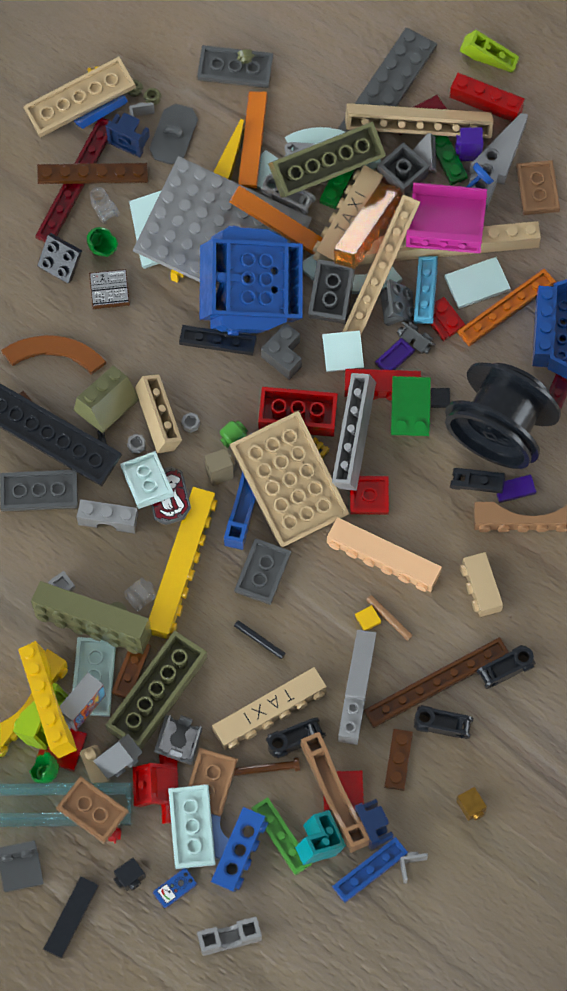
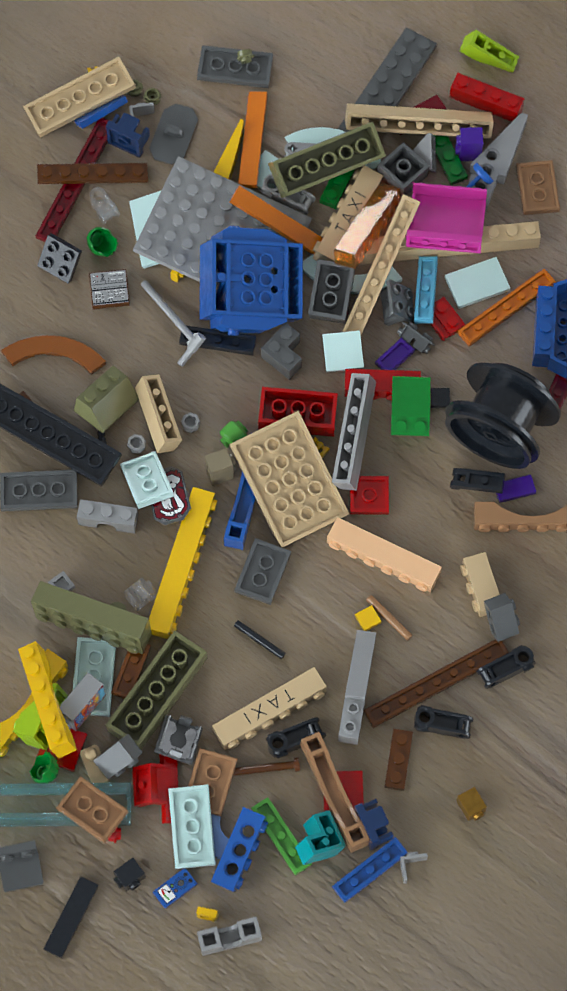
(194, 340): none -> light grey bar
(207, 914): none -> yellow tile
(501, 617): none -> dark grey brick

